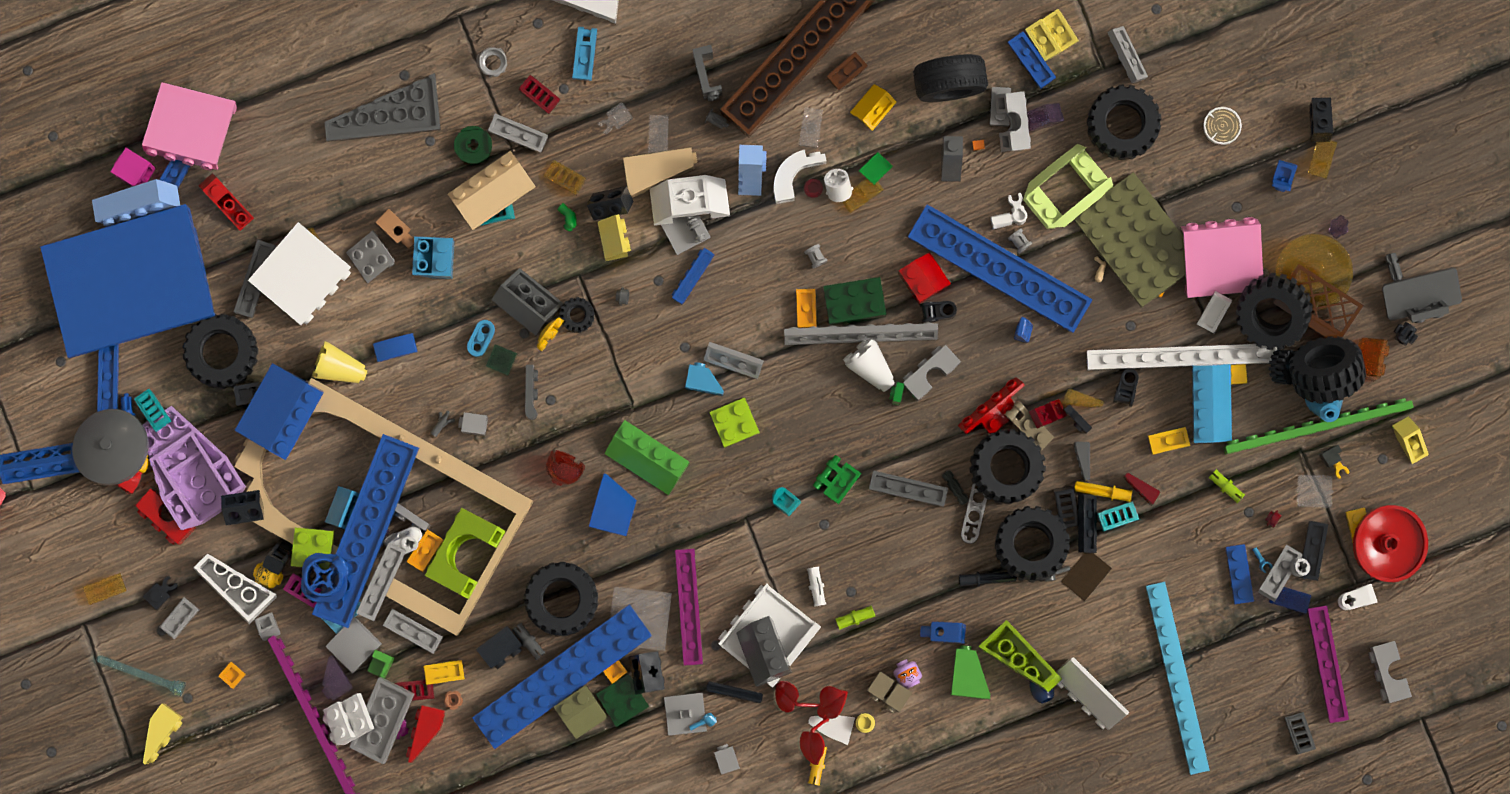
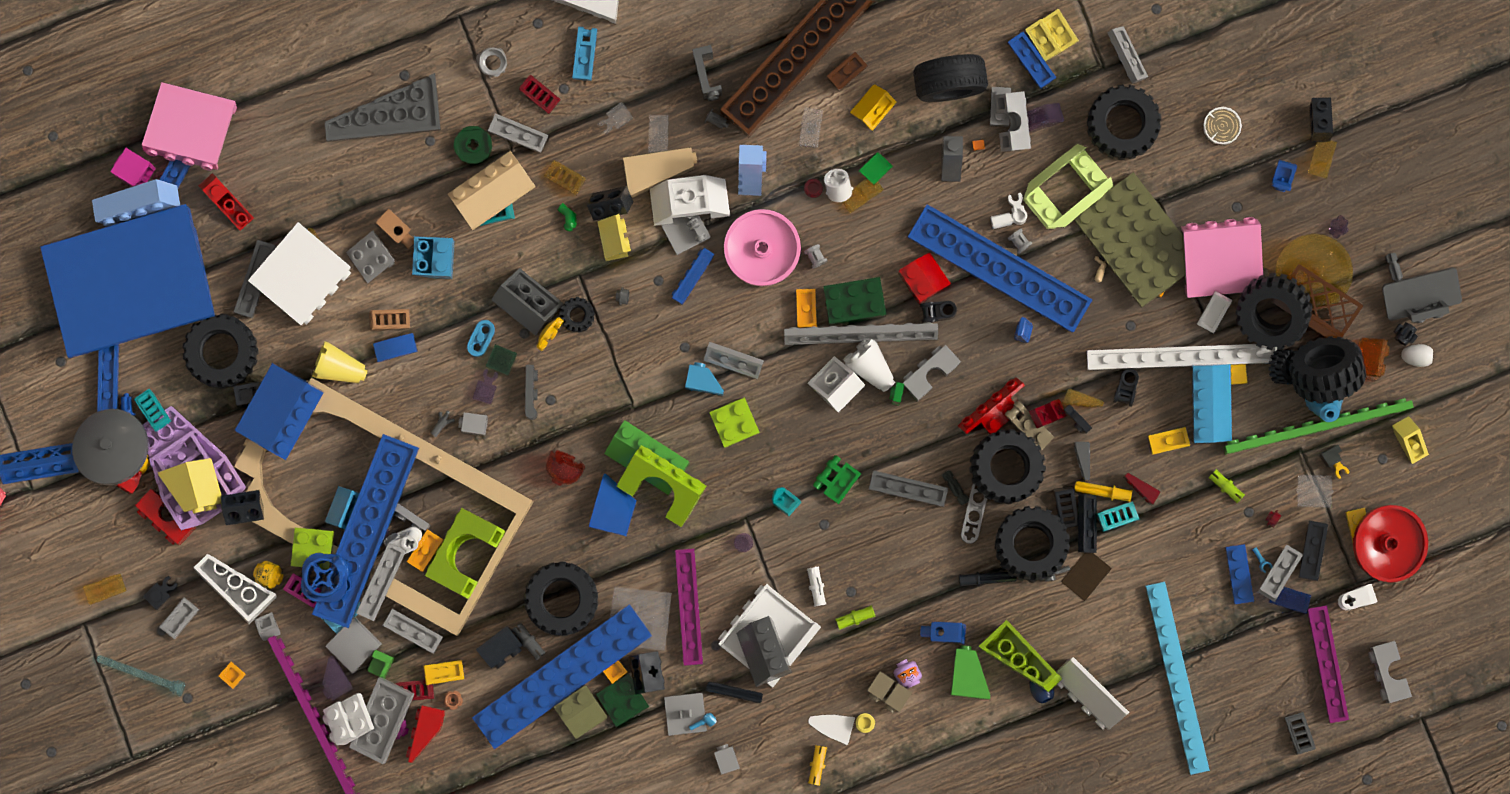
(160, 727): light yellow slope -> none
(193, 485): none -> light yellow slope
(278, 557): black slope -> none
(381, 313): none -> medium nougat slope
(485, 390): none -> clear purple plate
(685, 487): none -> lime arch
(743, 542): none -> plate
(762, 247): none -> bright pink dish
(788, 169): white arch -> none
(830, 706): red plant -> none
(836, 384): none -> white slope
(1305, 567): light grey bush -> none
(1418, 355): none -> white animal

